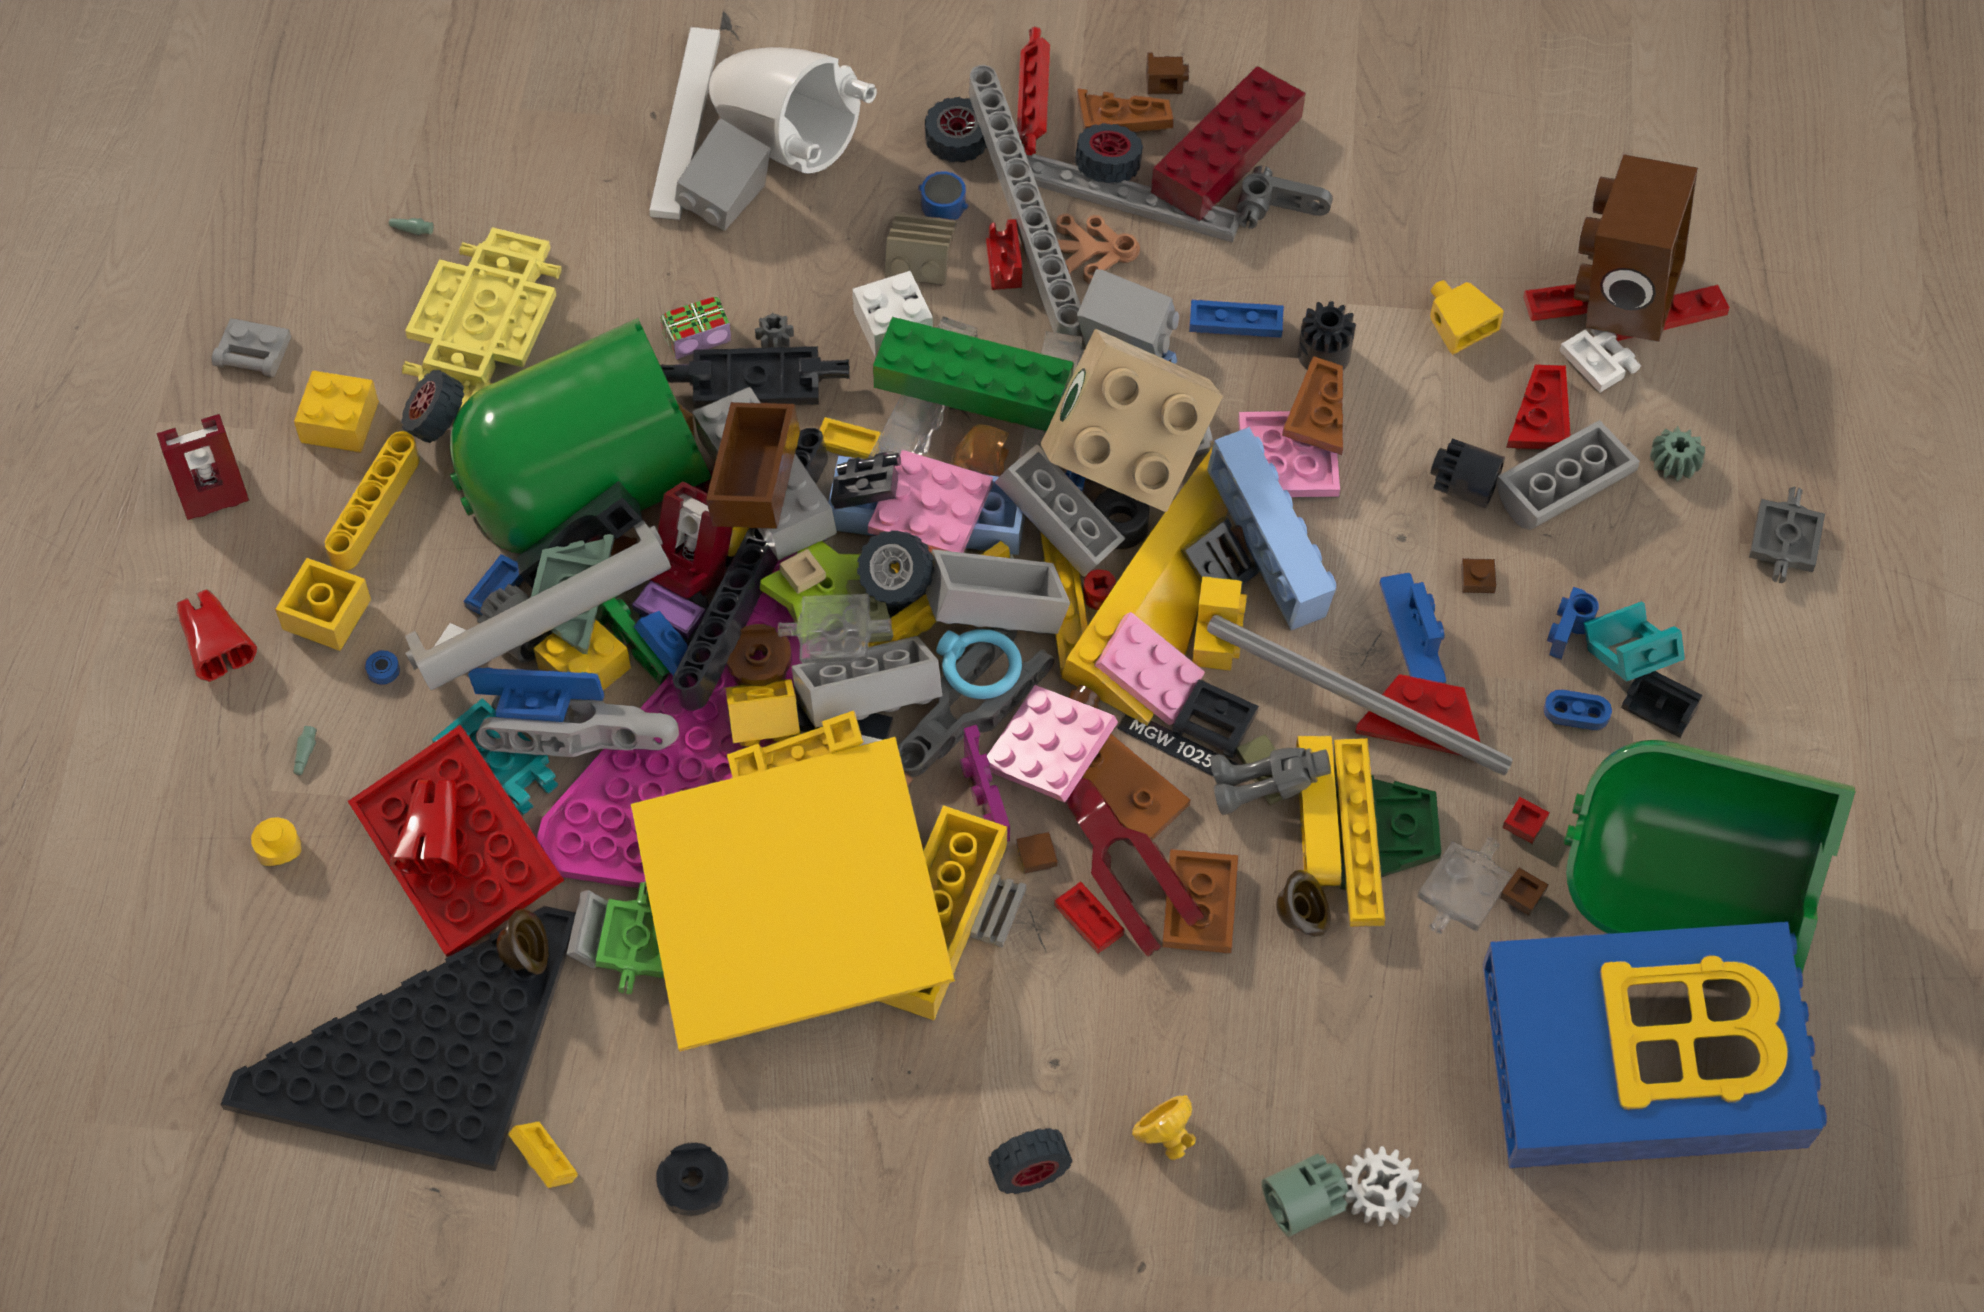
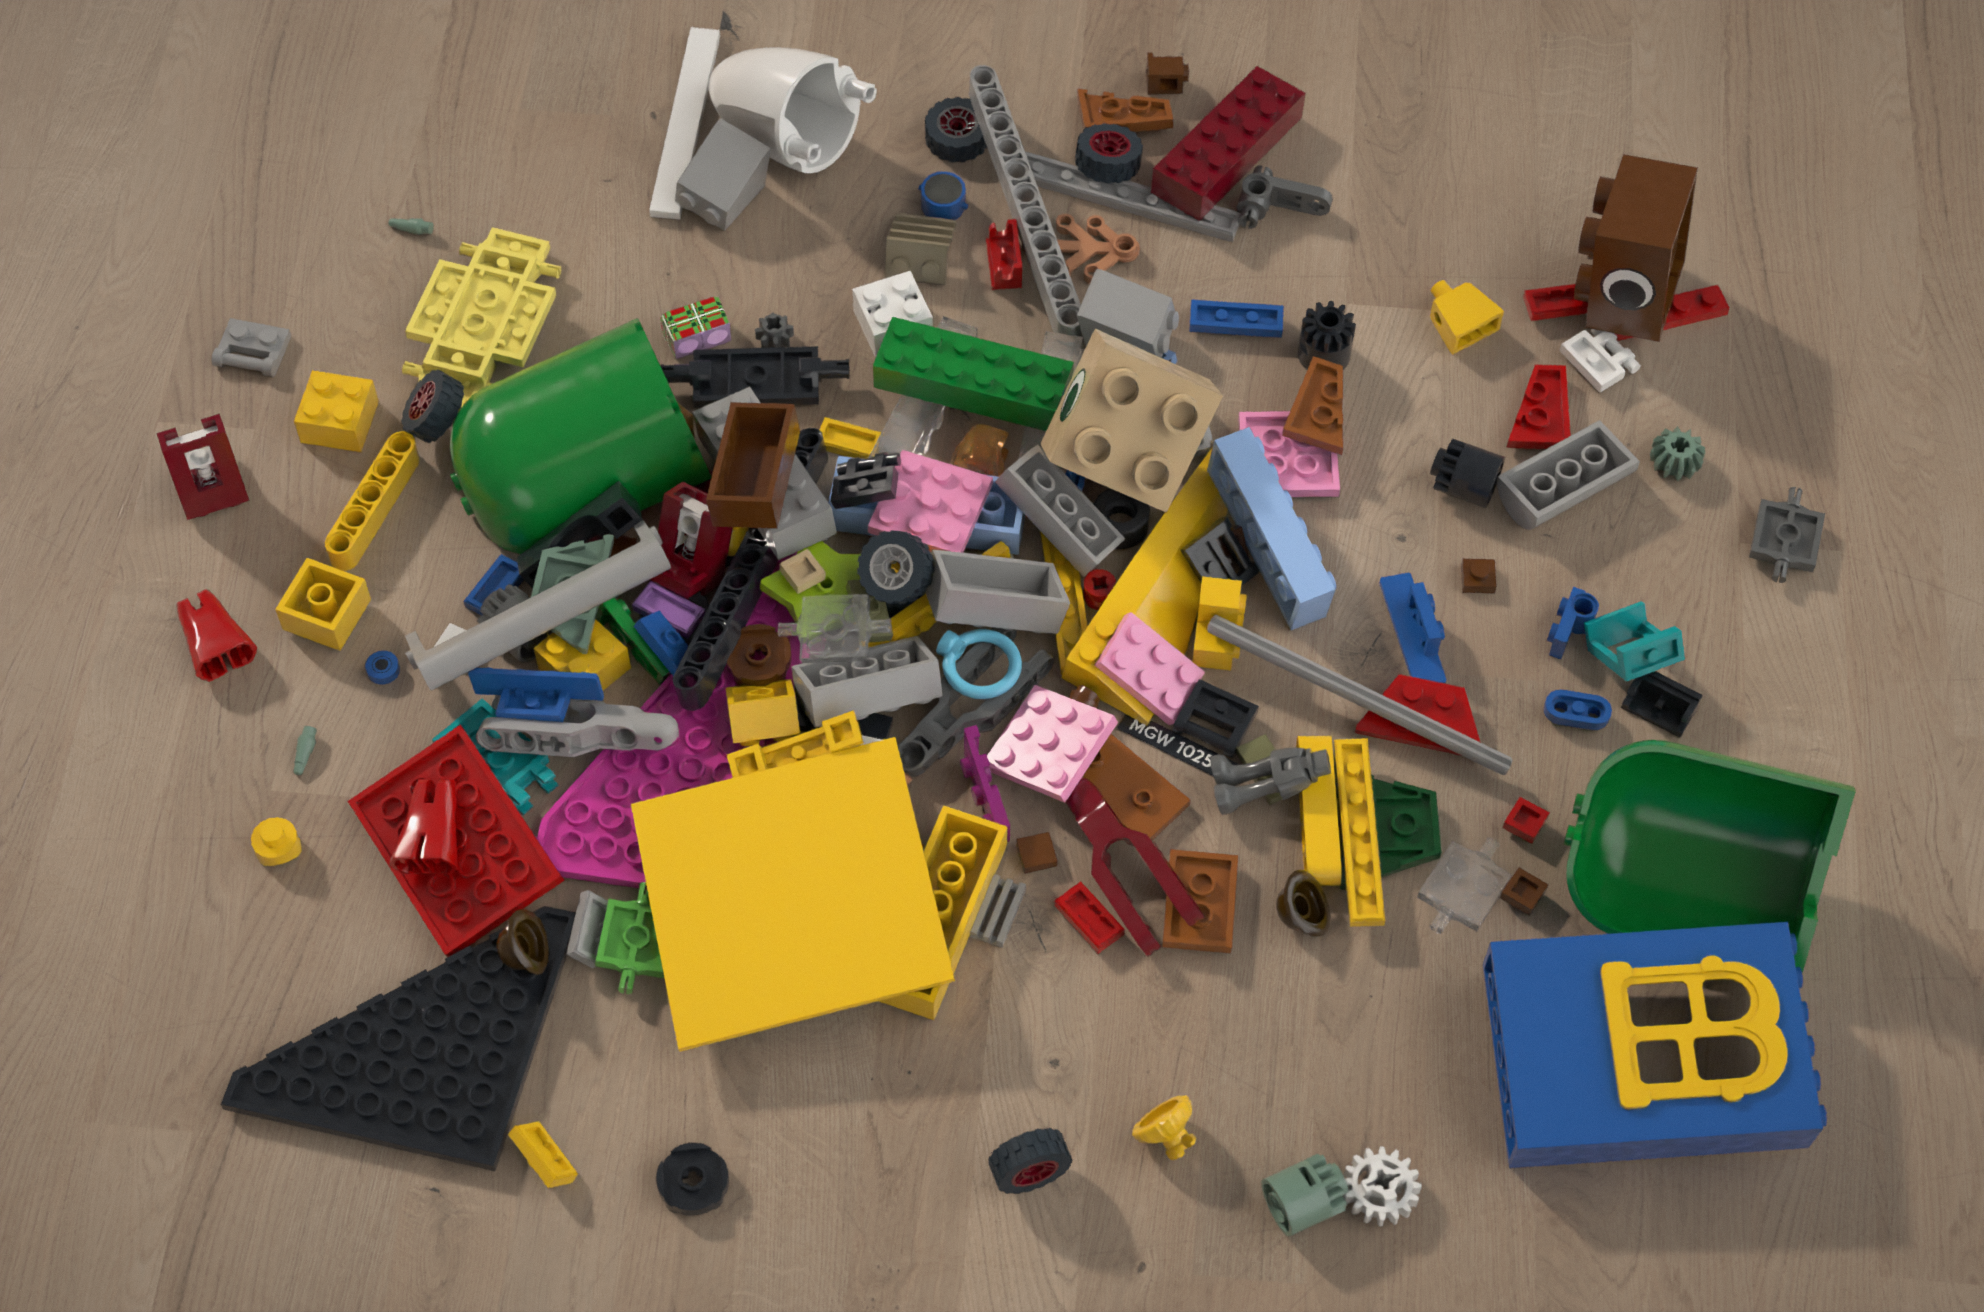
(1033, 90): red plate -> none

